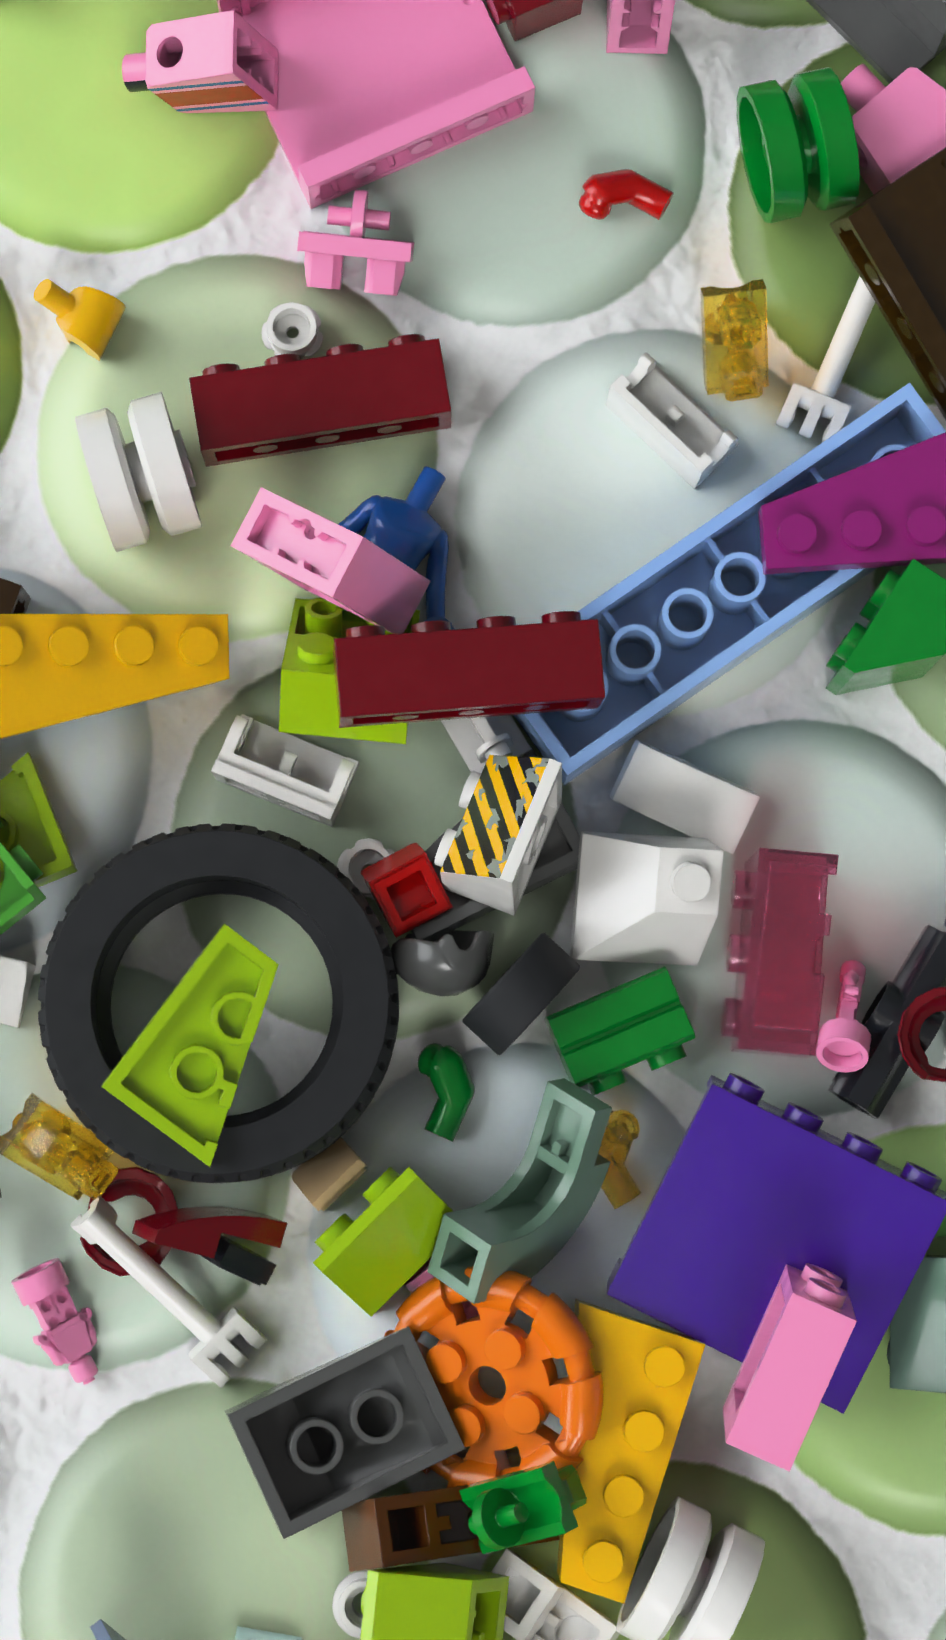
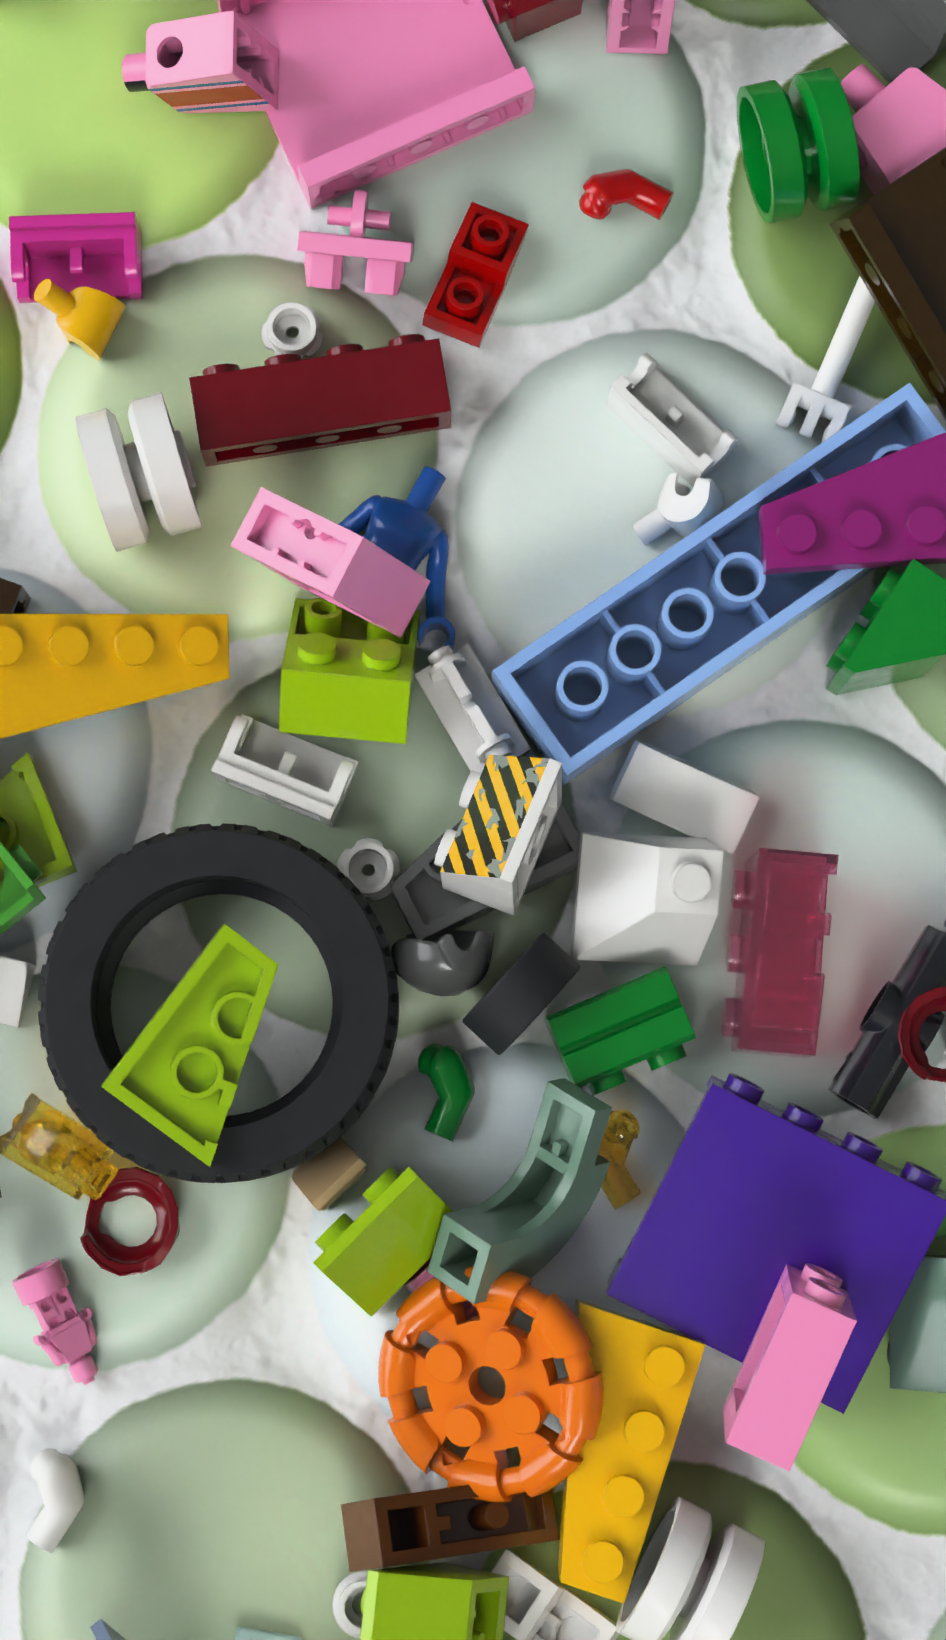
(61, 1495): none -> white arm
(77, 252): none -> dark pink hinge
(200, 1228): dark red slope -> none
(215, 1336): white hinge -> none
(242, 1261): black tile -> none
(344, 1431): dark grey slope -> none
(406, 889): red slope -> none
(468, 671): dark red brick -> none
(475, 274): none -> red slope
(524, 1506): green hips -> none
(681, 509): none -> white piece
(735, 340): clear yellow hips -> none
(844, 1041): bright pink piece -> none

